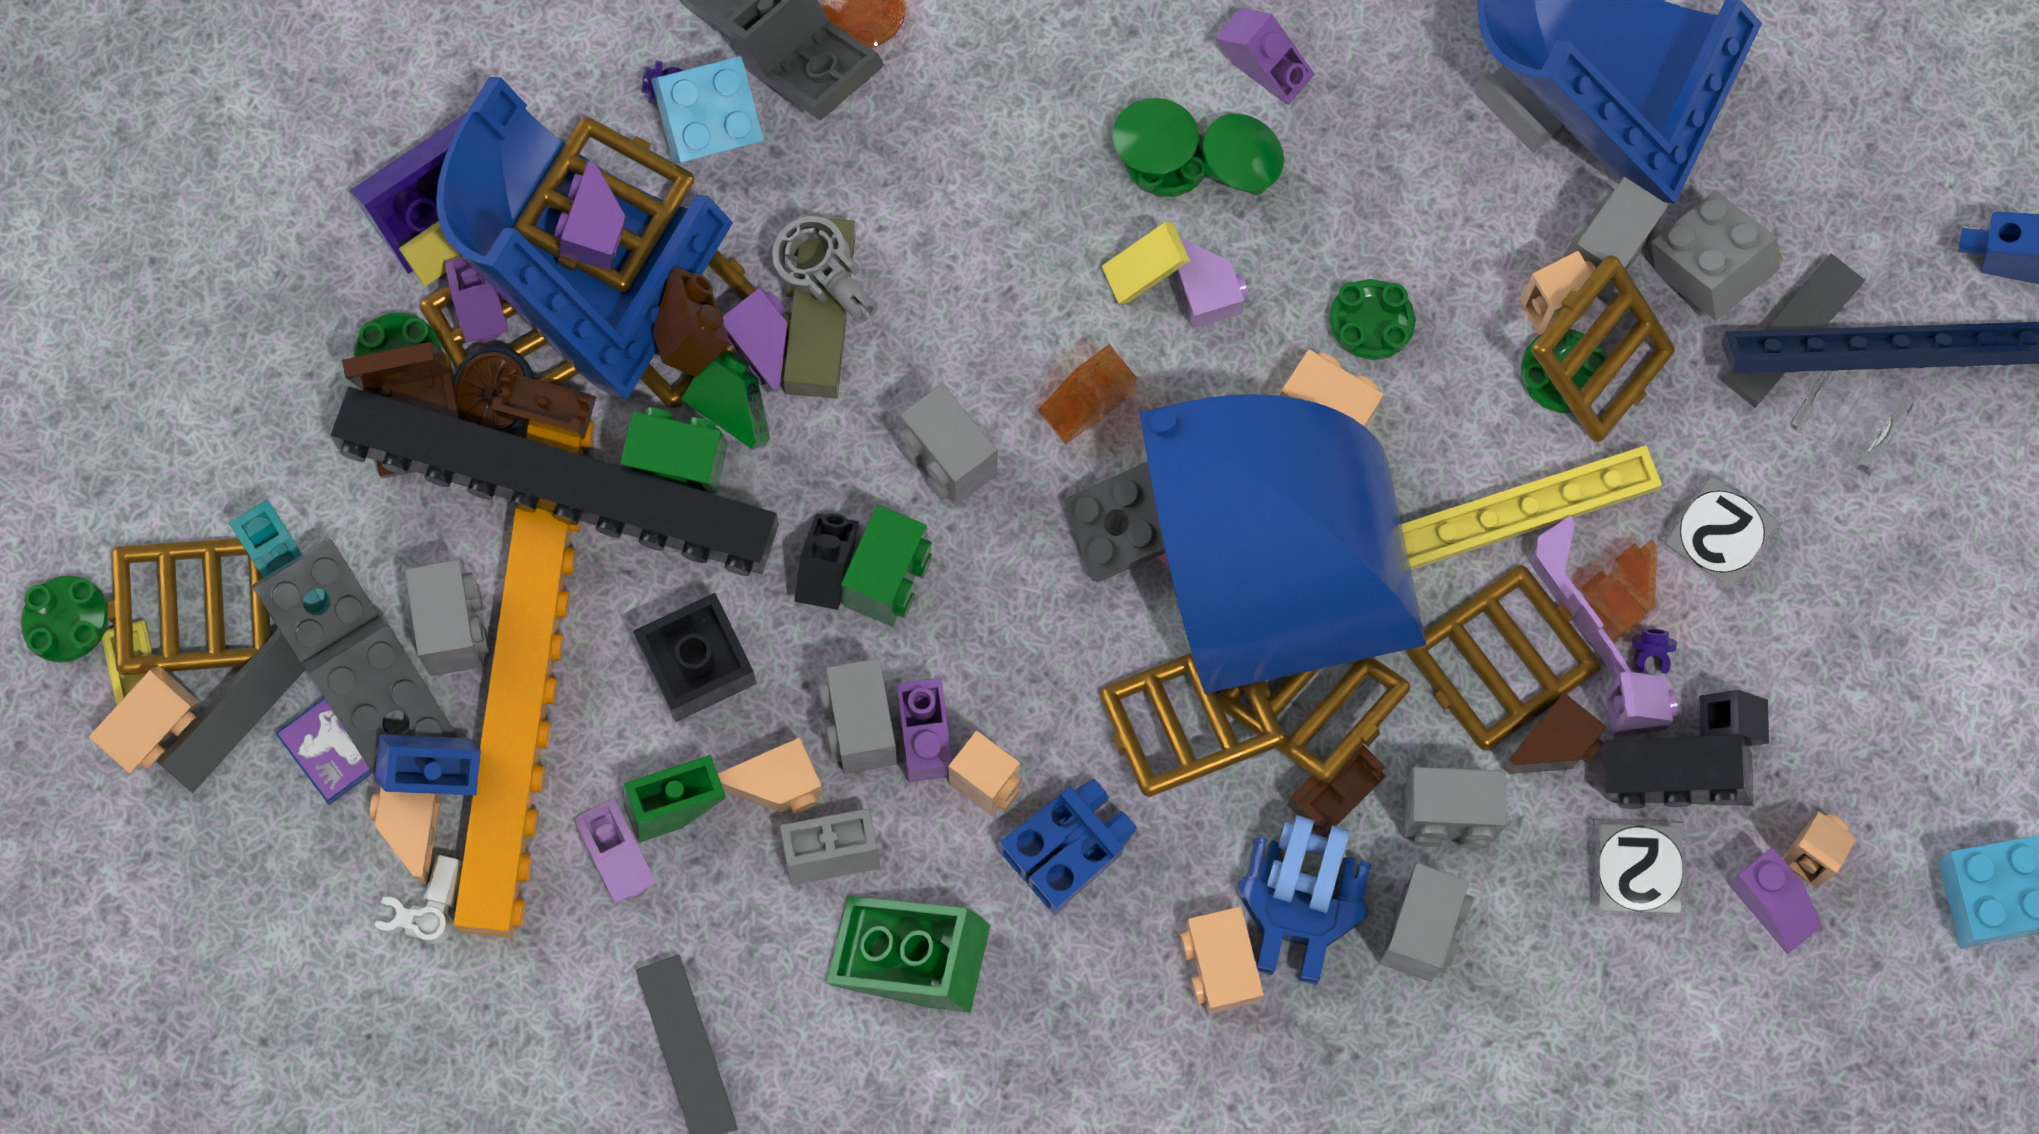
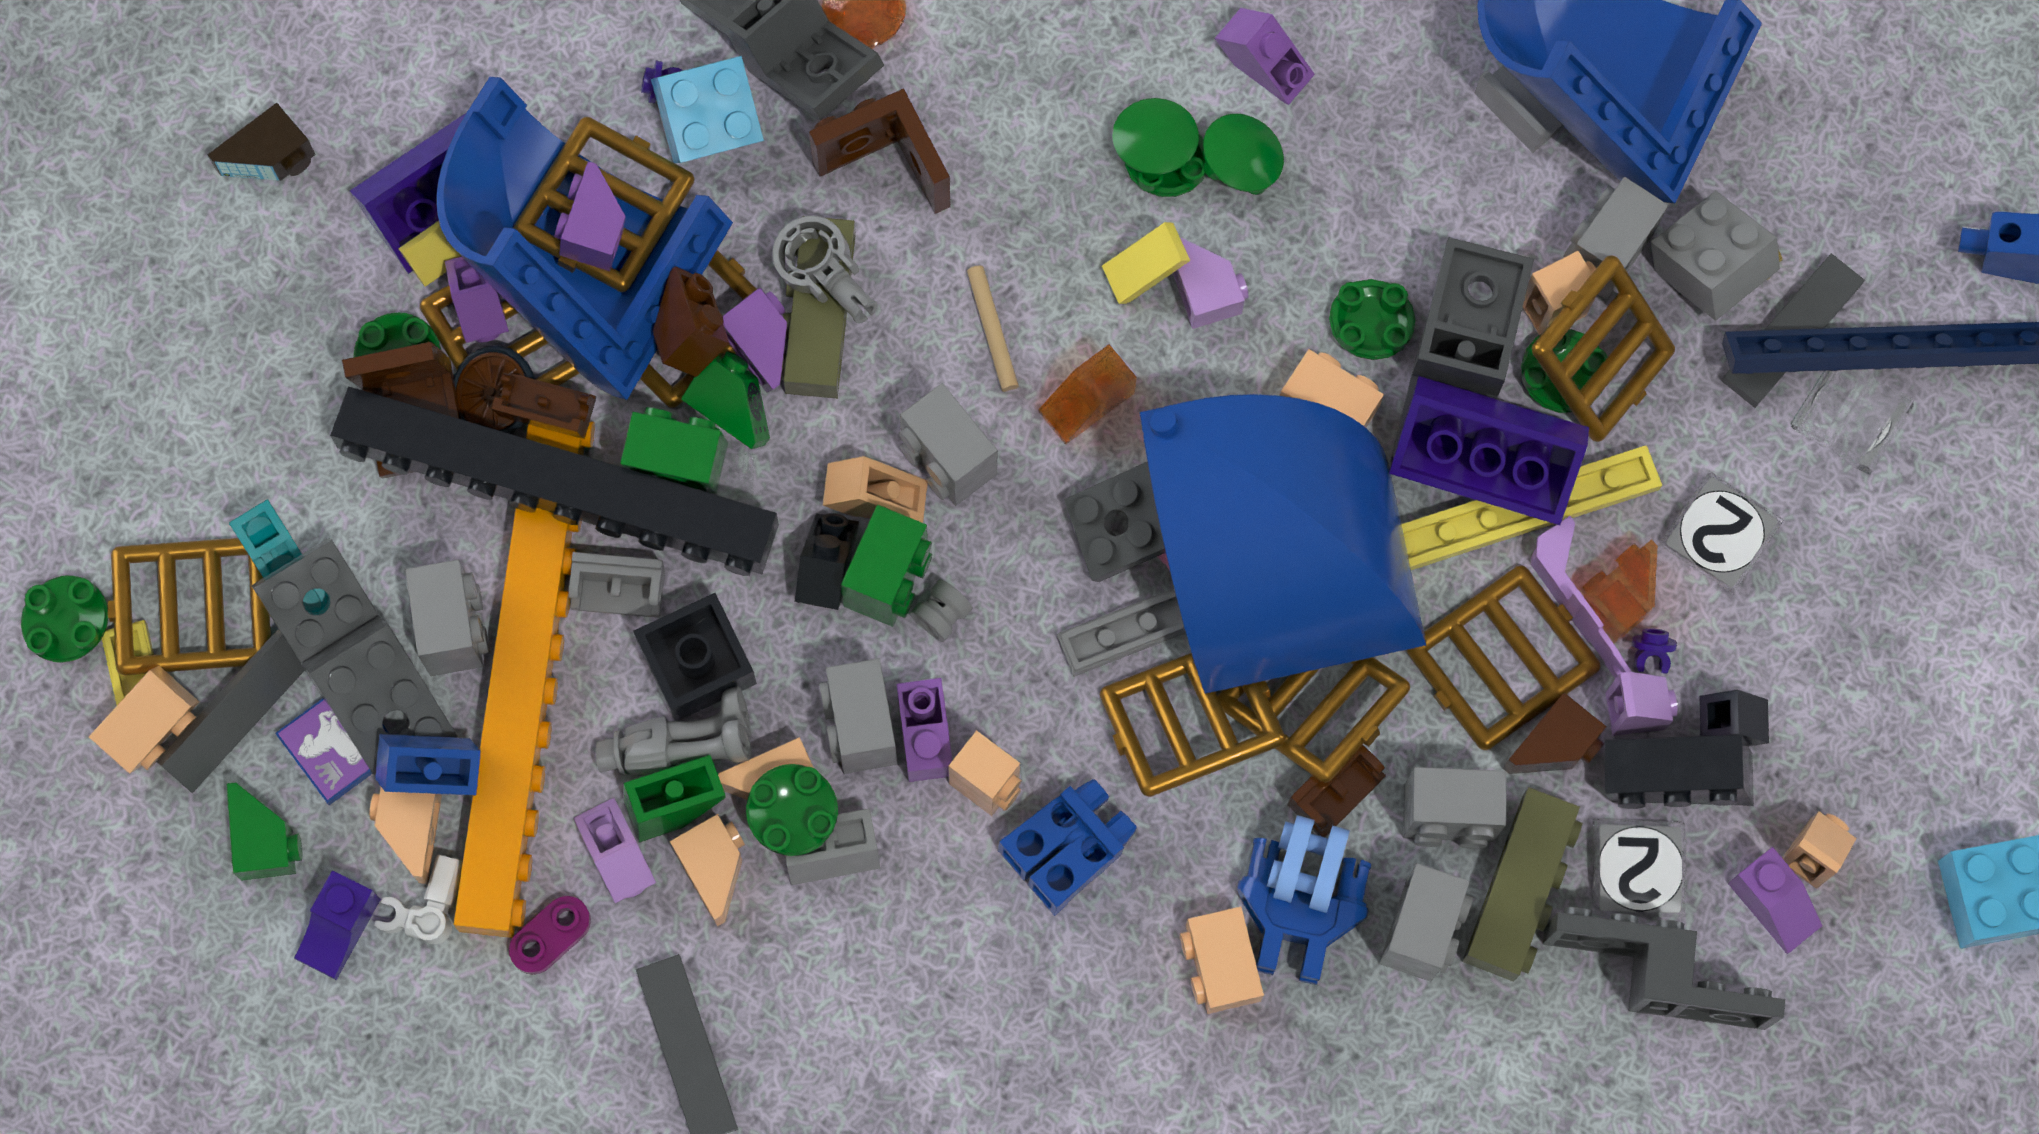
(259, 838): none -> green slope
(264, 149): none -> dark brown slope
(336, 924): none -> dark purple arch
(550, 935): none -> magenta plate
(616, 584): none -> light grey hinge
(664, 743): none -> light grey piece
(712, 863): none -> light nougat slope
(792, 809): none -> green dish
(861, 483): none -> light nougat slope
(873, 127): none -> reddish brown bracket
(910, 952): green slope -> none
(941, 610): none -> light grey wheel
(992, 328): none -> tan bar
(1122, 633): none -> light grey tile
(1465, 338): none -> dark grey bracket
(1490, 450): none -> dark purple slope
(1522, 884): none -> olive brick
(1663, 969): none -> dark grey bracket

